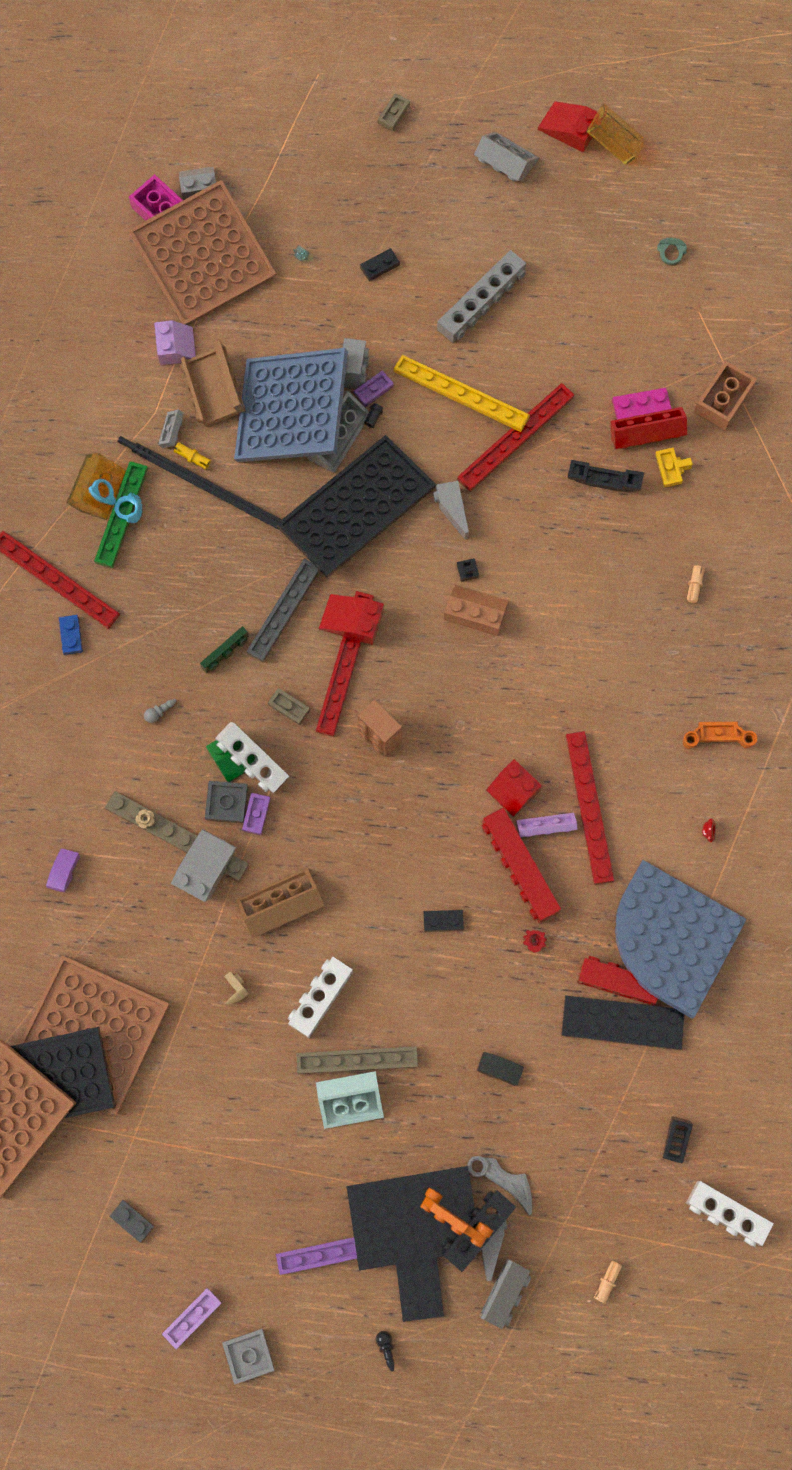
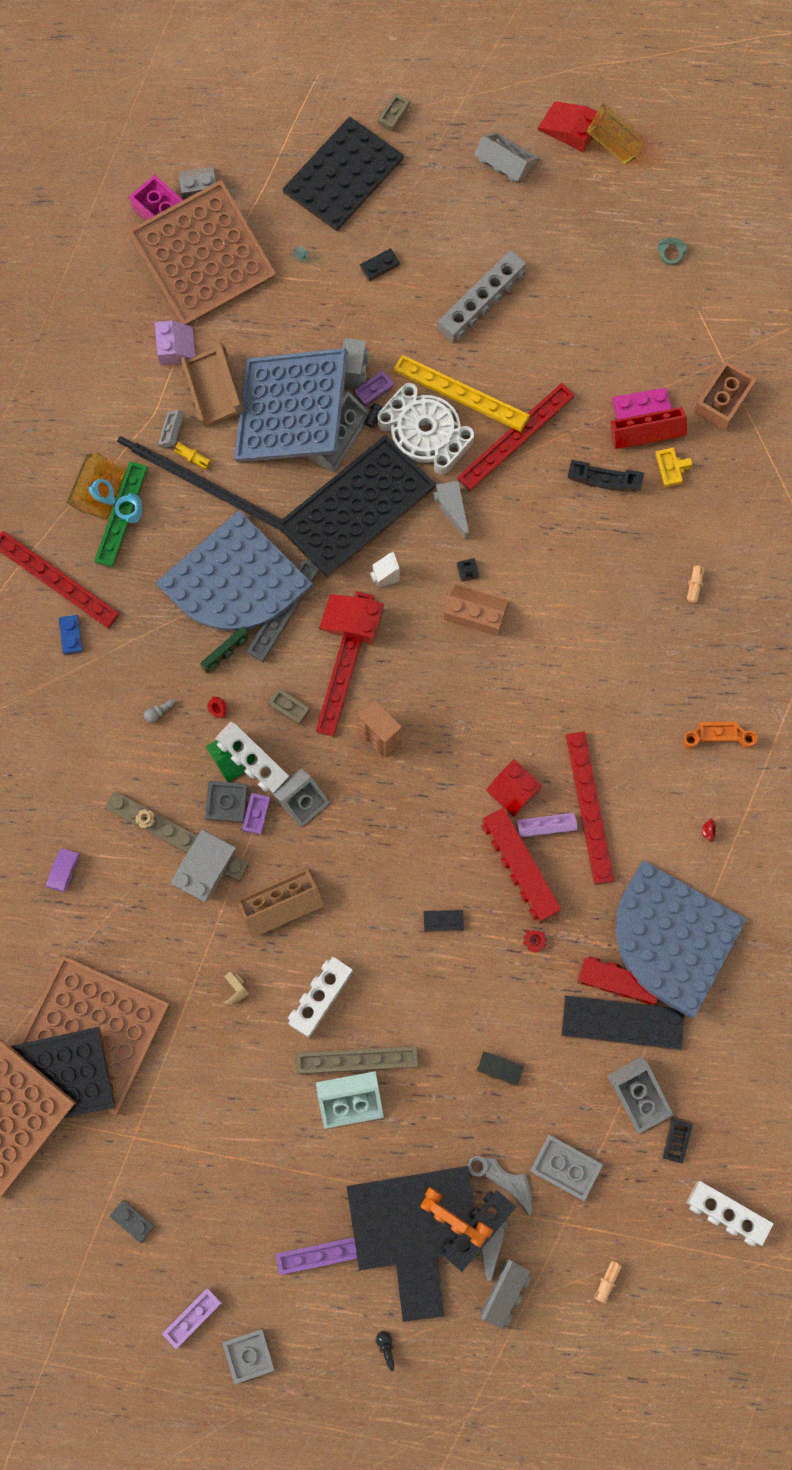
(217, 707): none -> red animal
(234, 579): none -> sand blue plate
(301, 797): none -> light grey slope
(343, 173): none -> black plate
(386, 571): none -> white slope
(429, 445): none -> white piece
(566, 1168): none -> light grey plate
(640, 1095): none -> light grey slope

